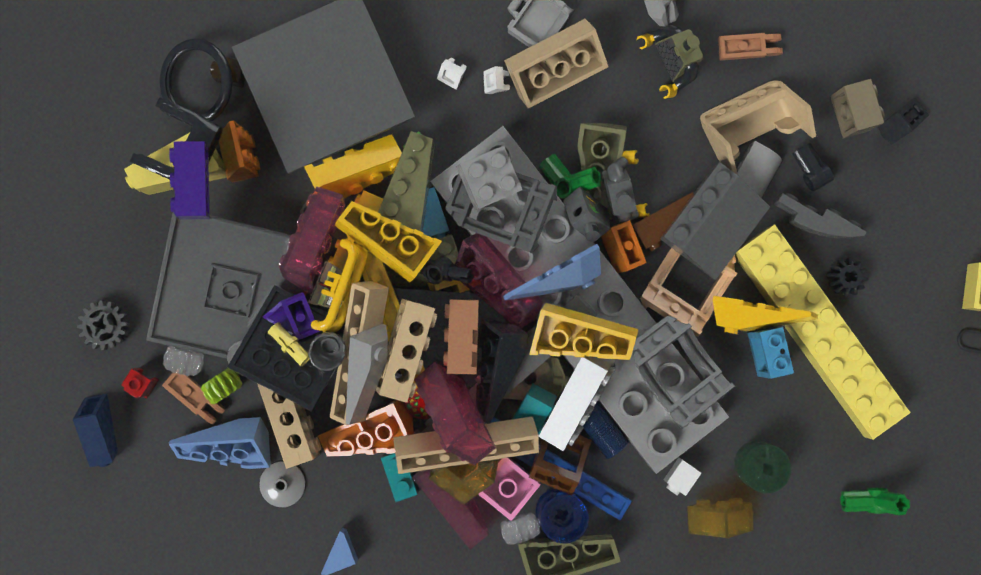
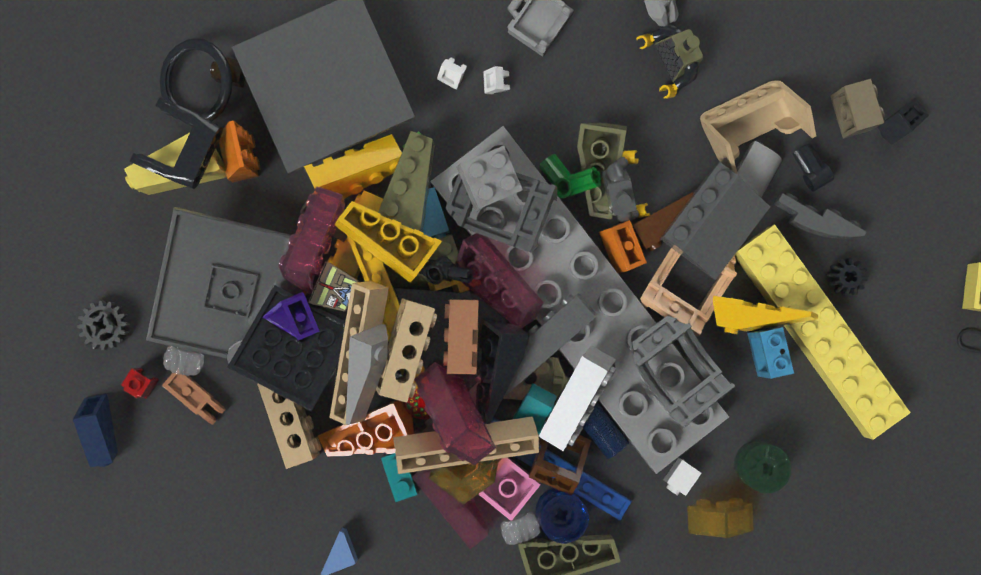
(190, 180): dark purple brick -> none
(221, 386): lime gear -> none
(237, 441): medium blue wedge -> none
(289, 344): light yellow pin -> none
(291, 477): light grey dish -> none
(327, 351): dark grey hair -> none
(341, 288): yellow piece -> none
(556, 63): tan brick -> none
(566, 277): medium blue wedge -> none
(581, 335): yellow wedge -> none
(593, 218): dark grey torso -> none
(748, 46): nougat hinge -> none
(874, 501): green piece -> none

